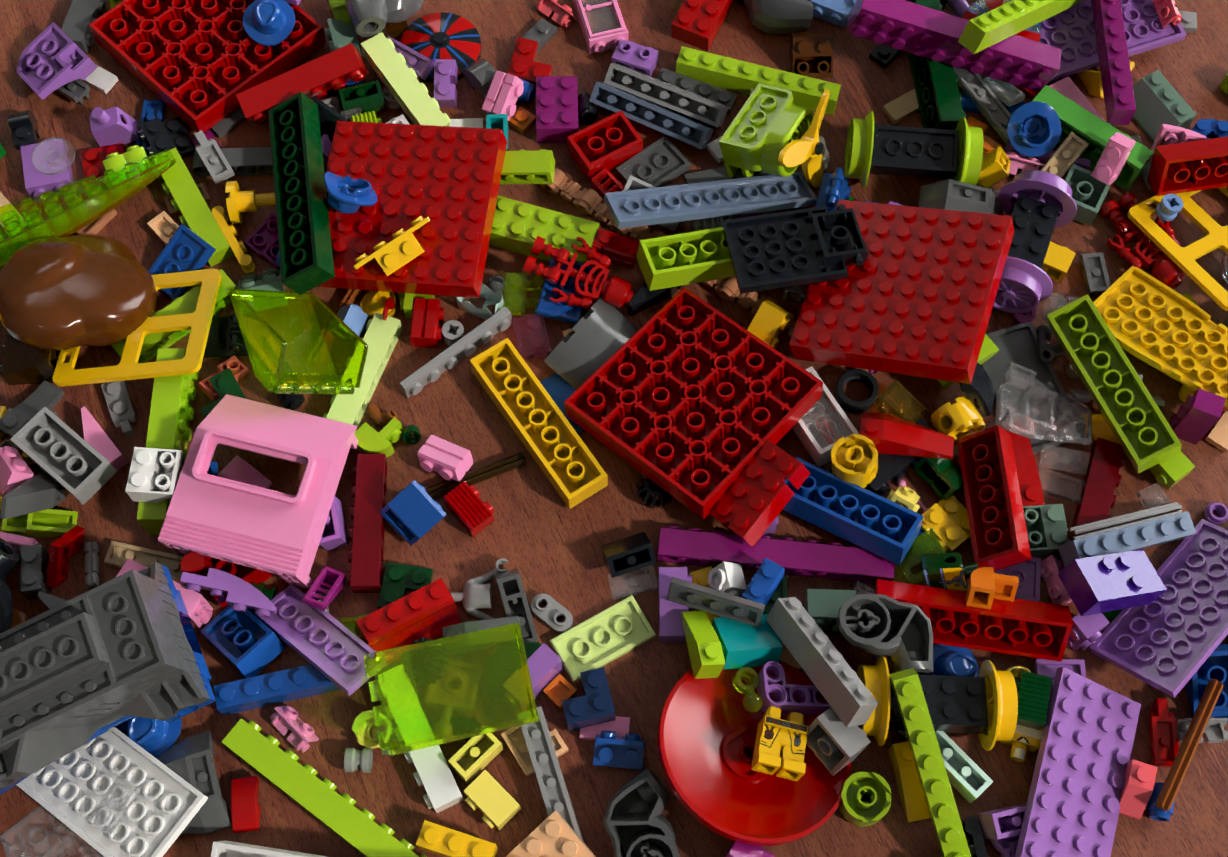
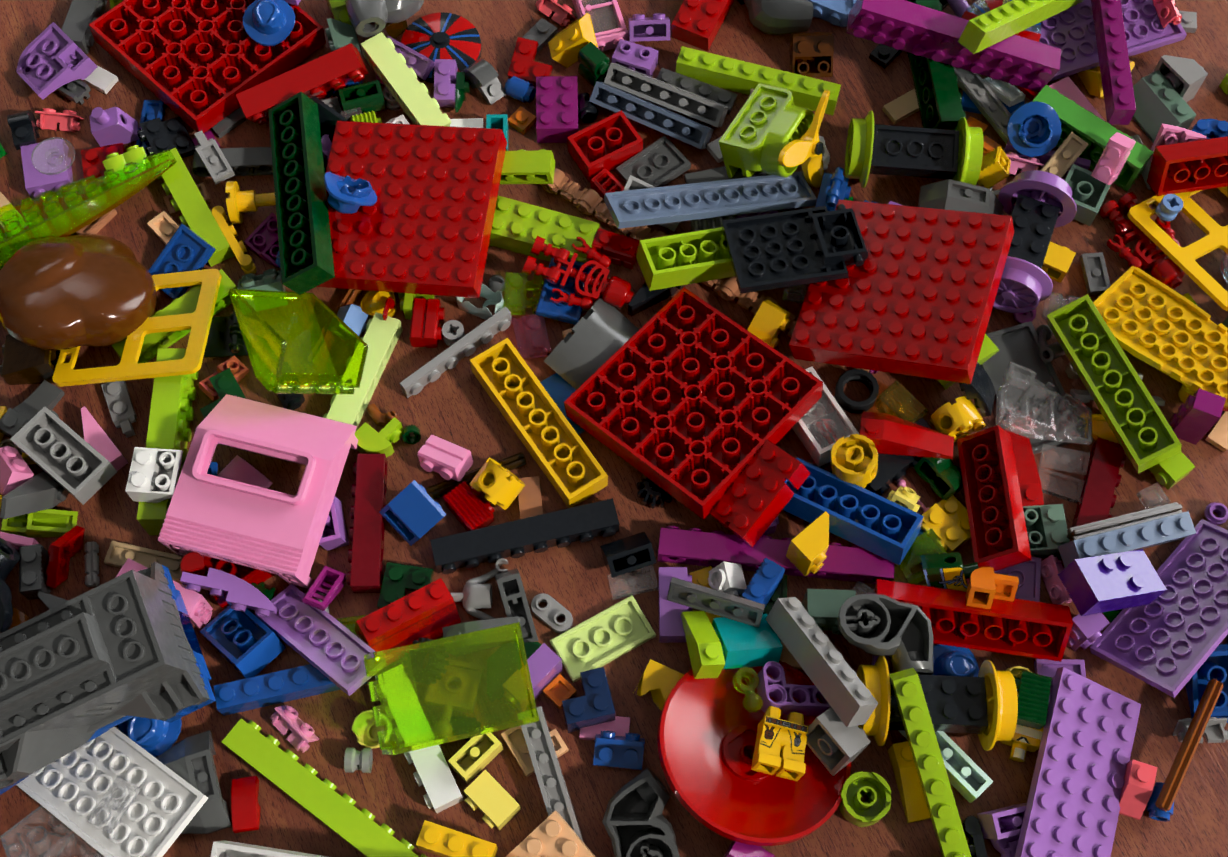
(49, 119): none -> coral hinge
(396, 252): yellow bracket -> none
(462, 88): none -> dark green plate
(497, 483): none -> yellow brick
(503, 94): bright pink brick -> none
(525, 536): none -> black brick
(530, 498): none -> nougat tile
(568, 42): none -> yellow slope
(593, 64): none -> dark green brick
(649, 28): none -> medium lavender brick
(659, 681): none -> yellow piece
(810, 546): none -> yellow slope
(1163, 734): red hinge -> none
(1183, 74): none -> light grey slope

